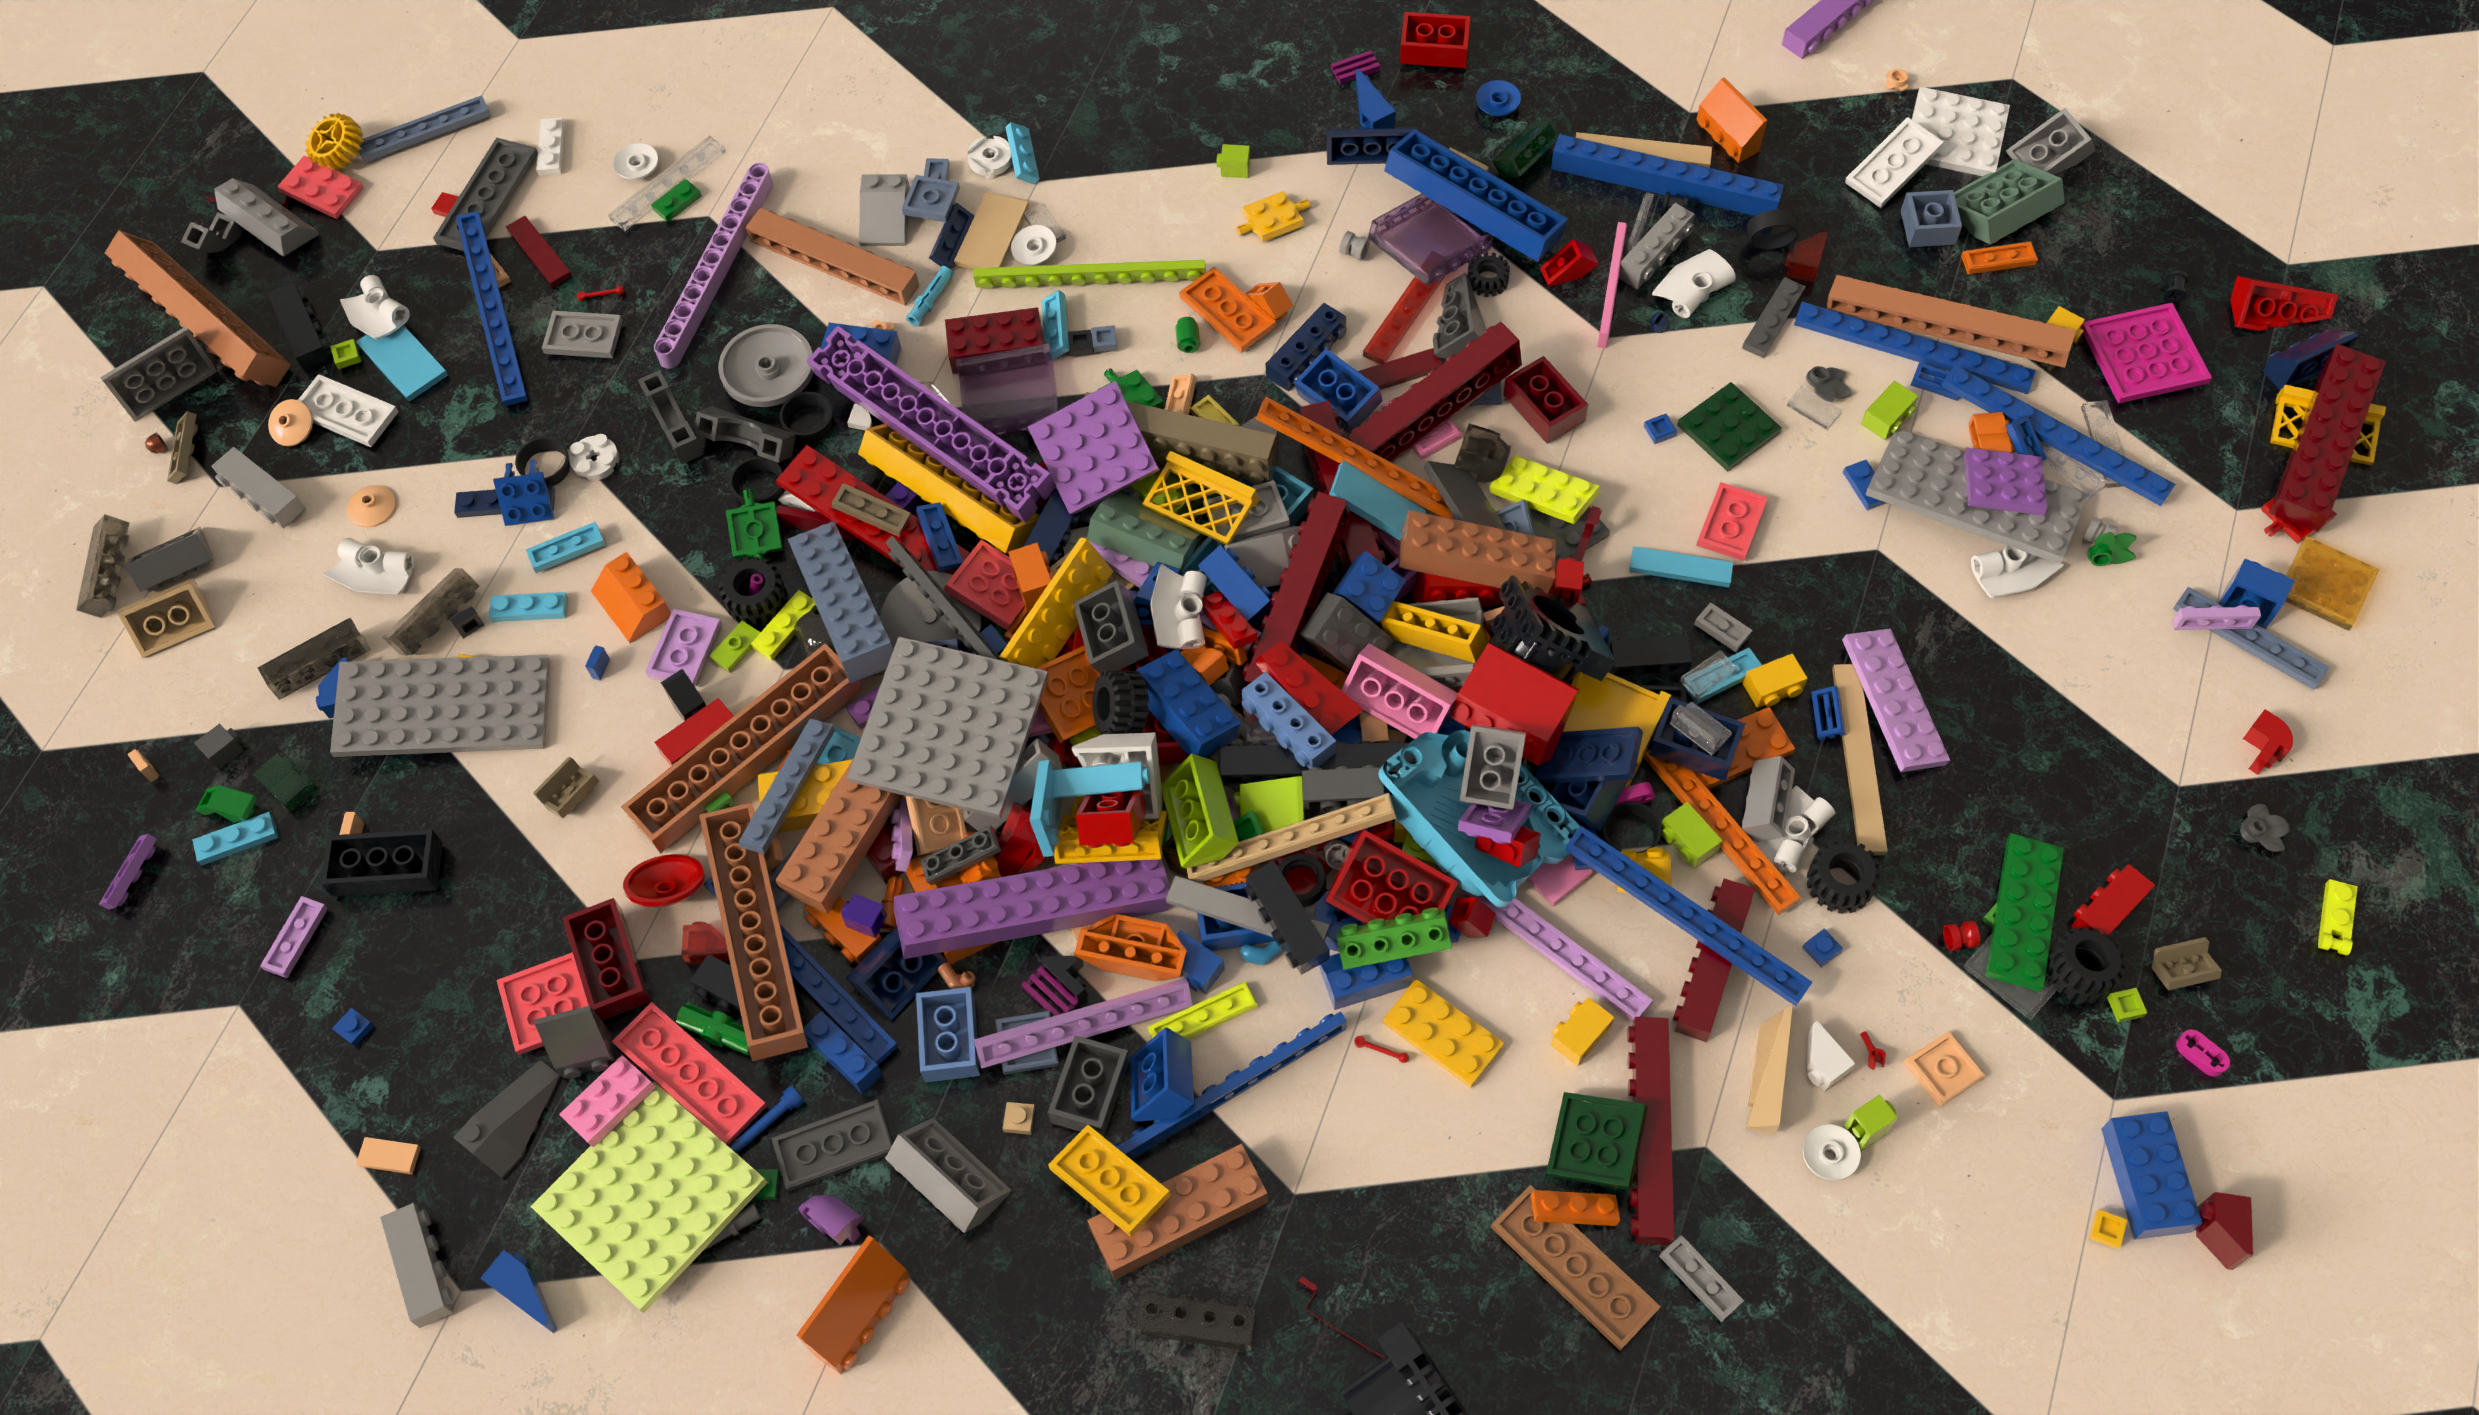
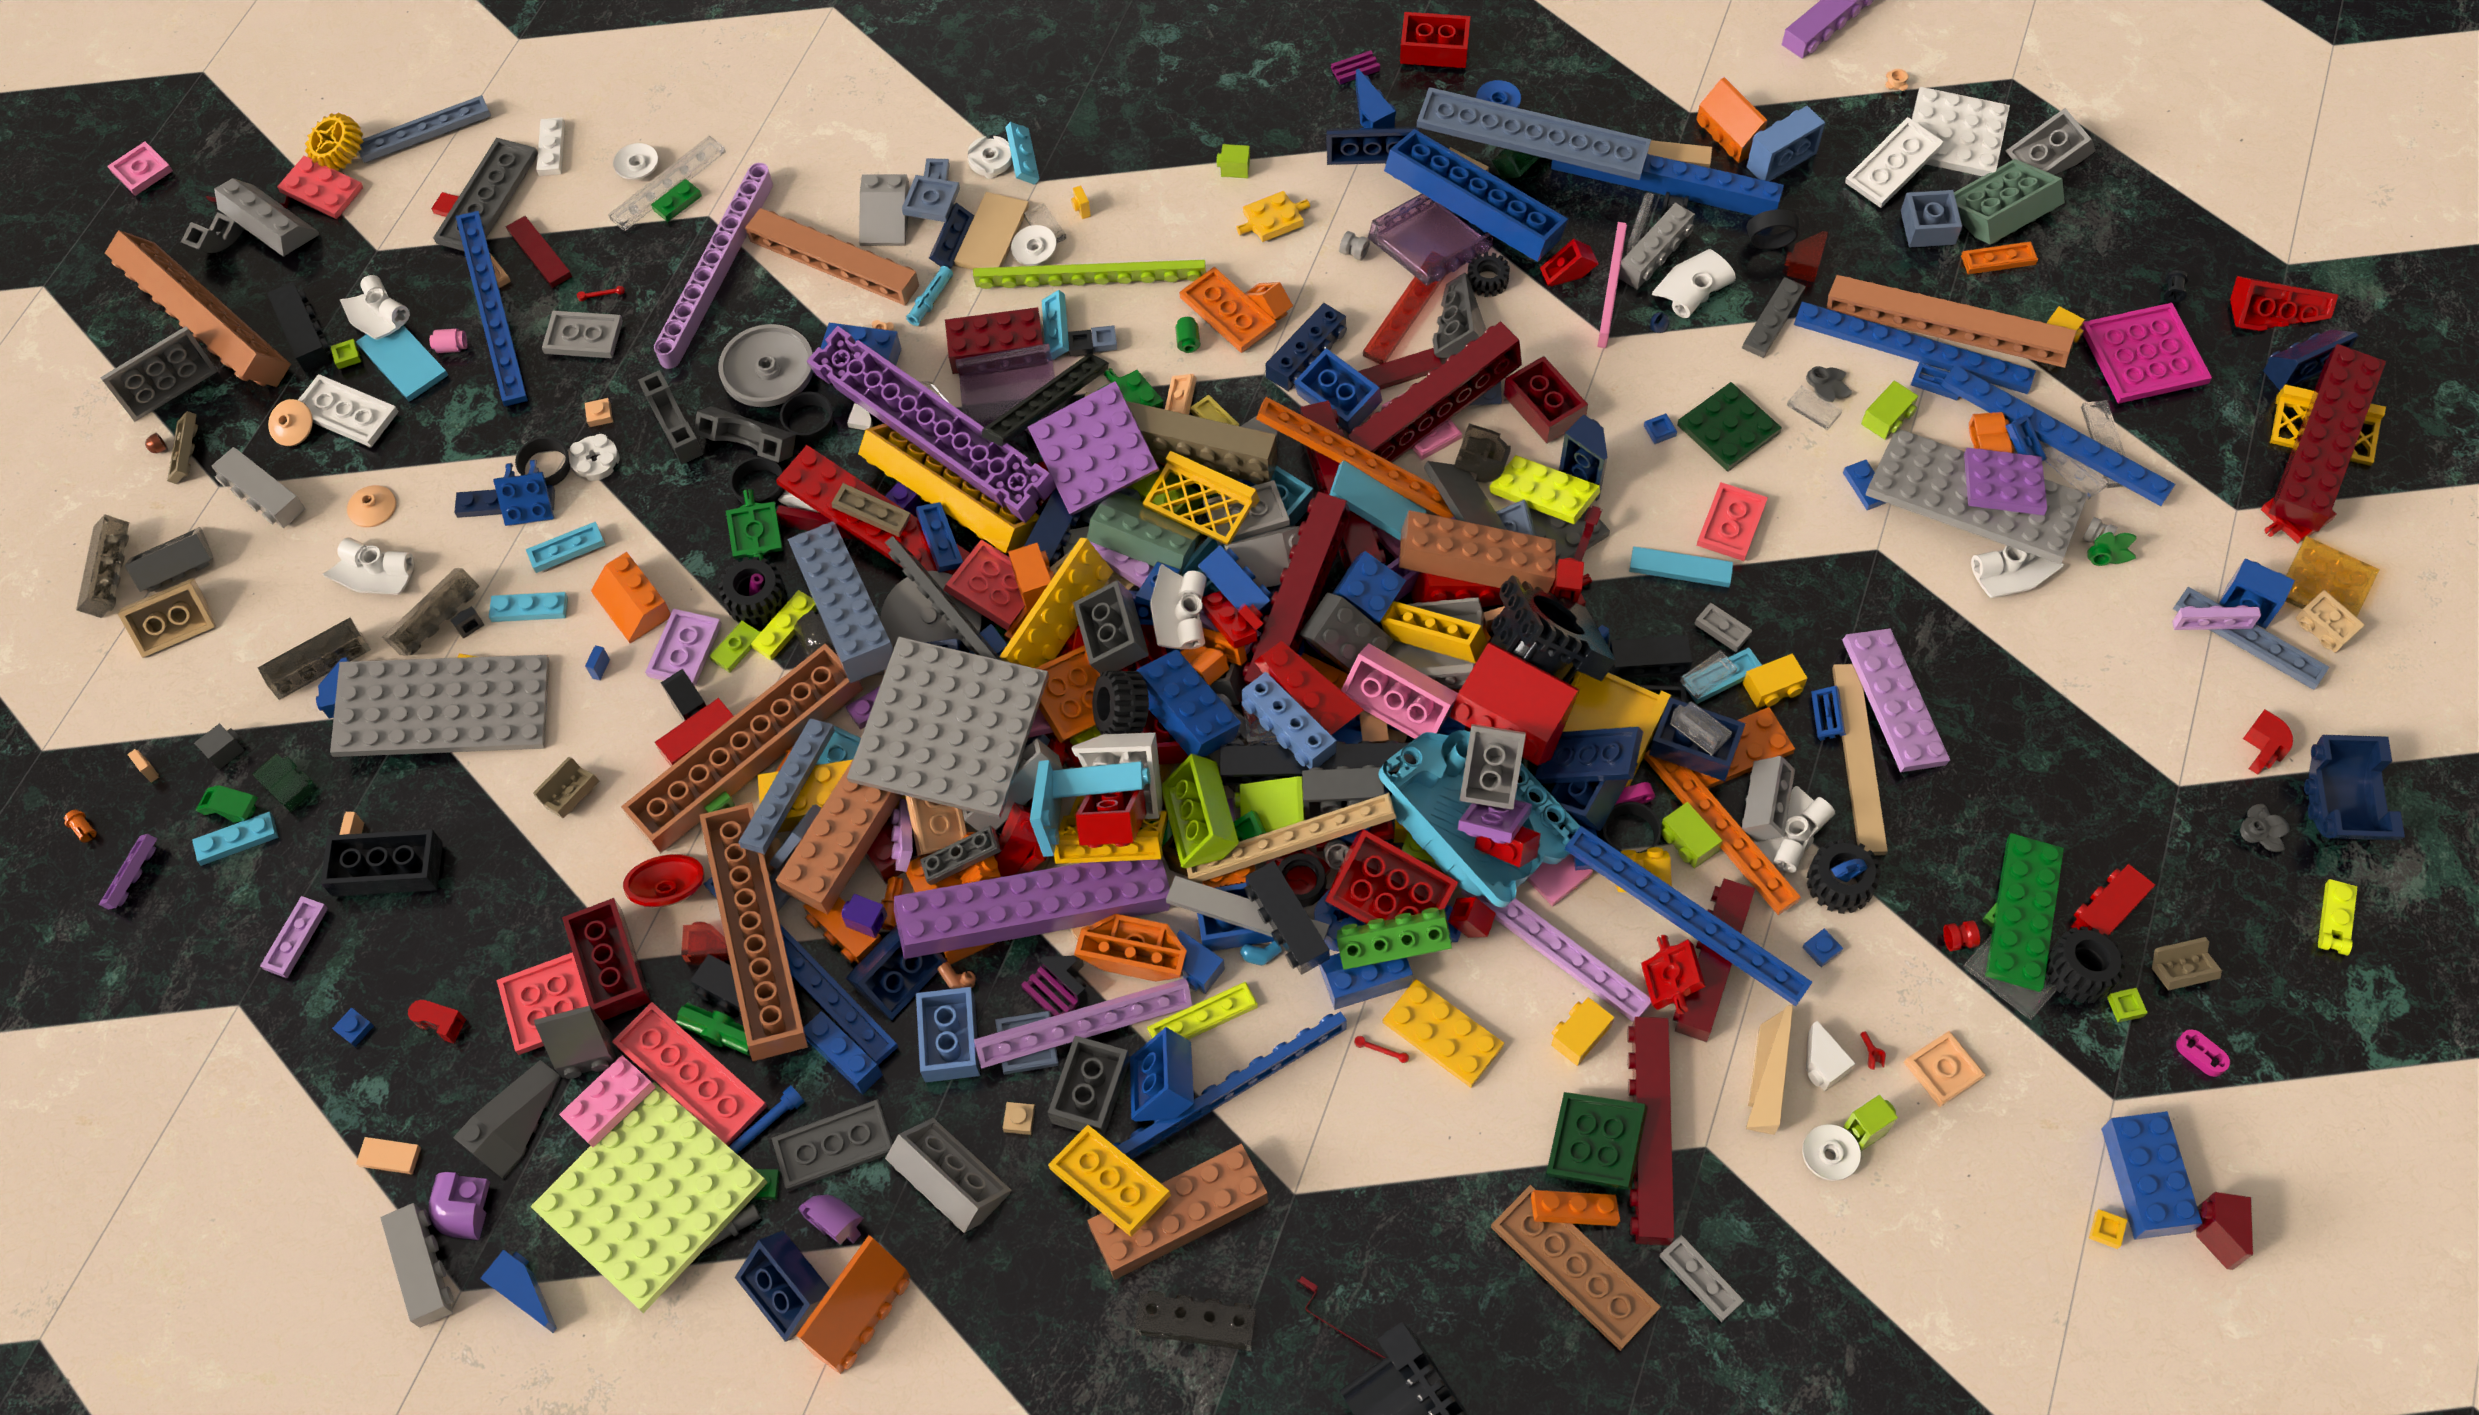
(76, 820): none -> orange pin
(140, 168): none -> bright pink plate
(443, 1019): none -> red leg
(448, 340): none -> bright pink brick
(458, 1205): none -> medium lavender brick
(598, 412): none -> light nougat plate
(781, 1283): none -> dark blue slope
(795, 837): none -> sand blue plate
(1044, 400): none -> pearl dark grey tile
(1080, 202): none -> yellow plate
(1251, 615): none -> red plate
(1534, 133): none -> sand blue plate
(1585, 451): none -> dark blue slope
(1672, 974): none -> red plate
(1785, 144): none -> medium blue brick
(1849, 869): none -> blue tile
(2329, 621): none -> tan bracket
(2349, 788): none -> dark blue cylinder

